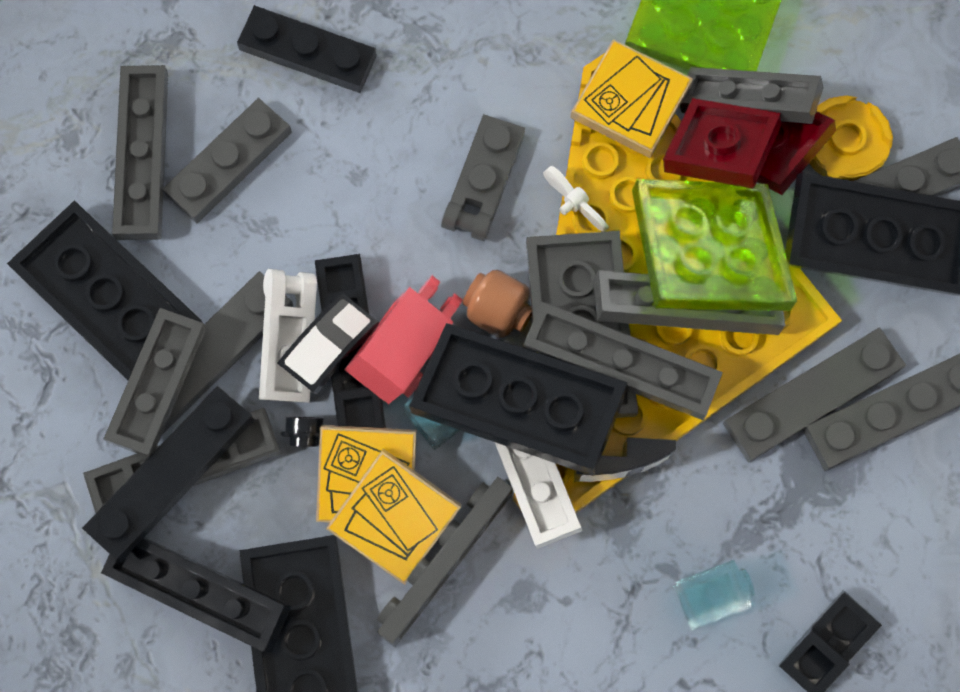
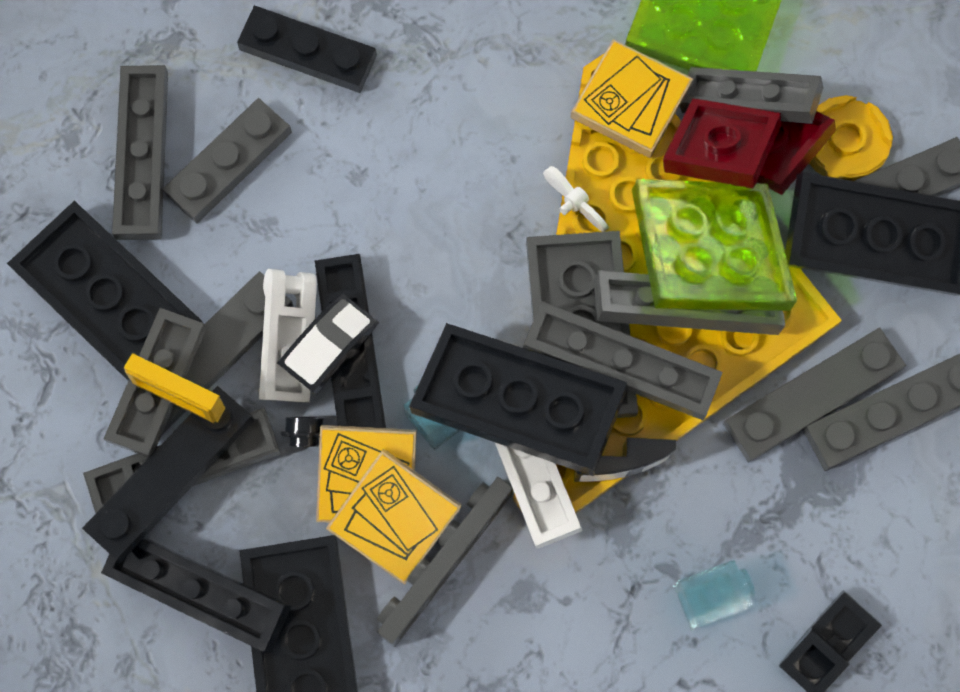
(174, 388): none -> yellow tile
(402, 343): coral hinge -> none
(484, 176): dark grey plate -> none
(498, 303): nougat head -> none

